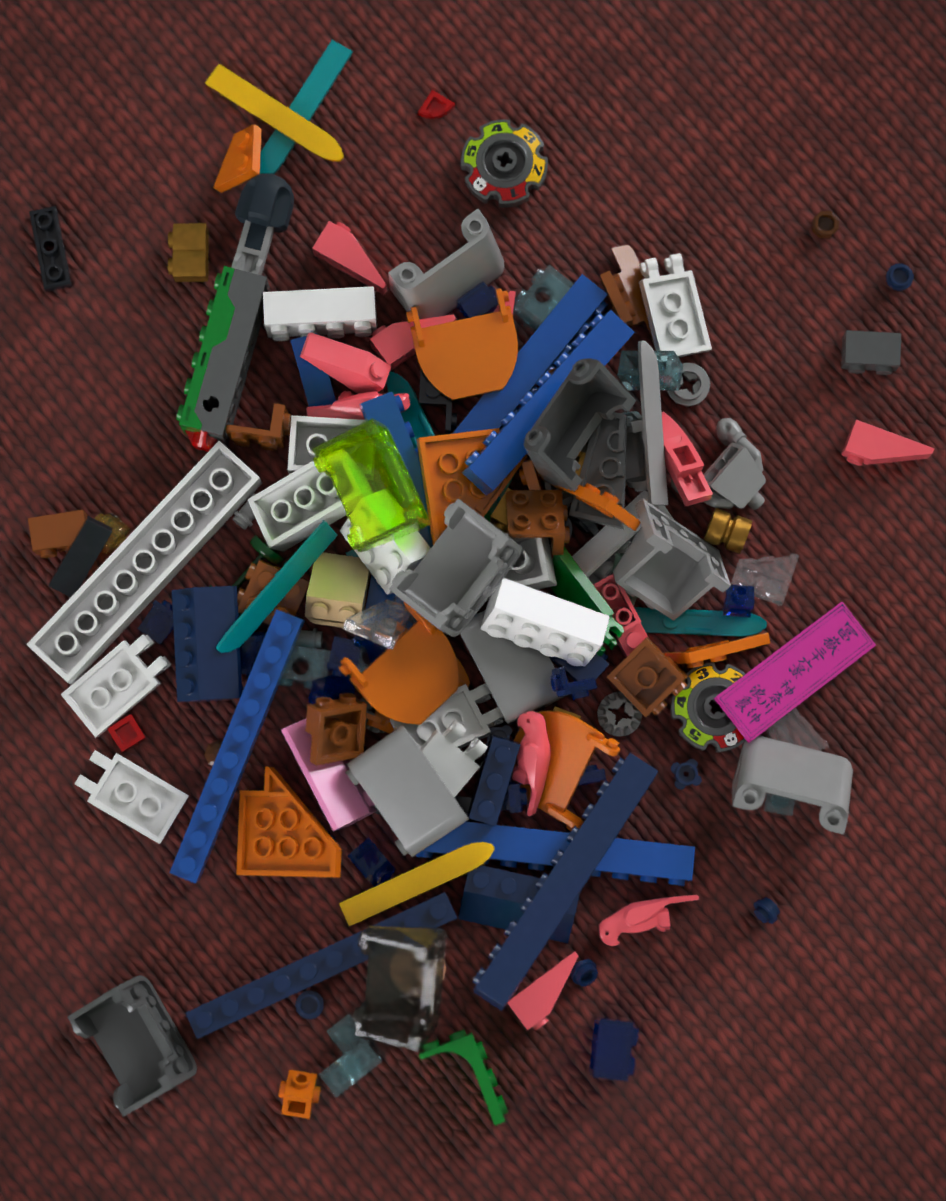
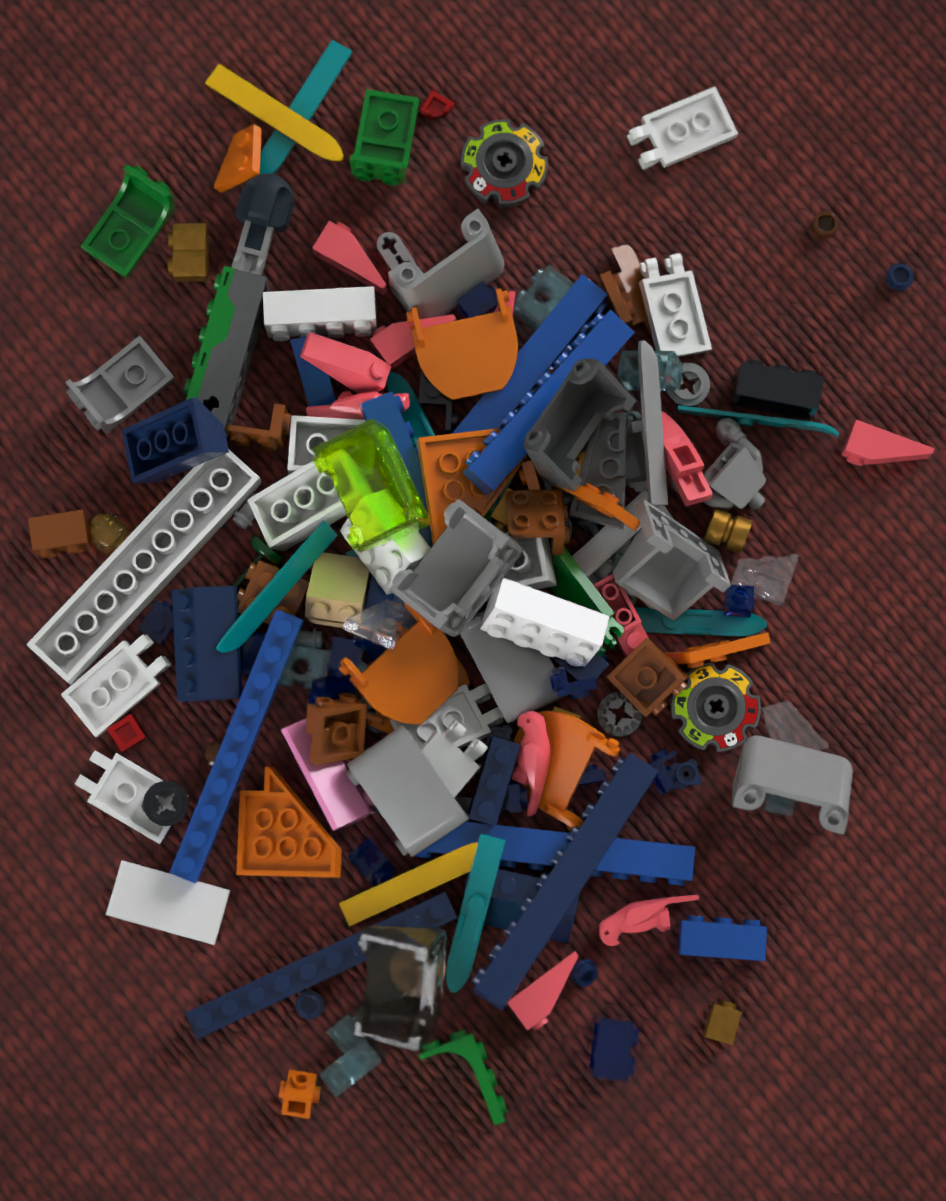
(52, 263): black tile -> none
(80, 556): black tile -> none
(120, 386): none -> light grey bracket
(131, 222): none -> green bracket
(136, 1041): dark grey windscreen -> none
(166, 817): none -> black gear
(168, 902): none -> white tile
(173, 442): none -> dark blue slope
(384, 137): none -> green bracket
(400, 249): none -> light grey beam
(473, 911): none -> teal piece
(665, 777): none -> clear blue bracket
(684, 129): none -> white tile
(722, 938): none -> blue brick
(722, 1022): none -> pearl gold brick
(748, 419): none -> teal piece
(766, 910): dark blue plate -> none
(777, 389): none -> black piece
(794, 672): dark pink tile -> none
(871, 352): dark grey brick -> none

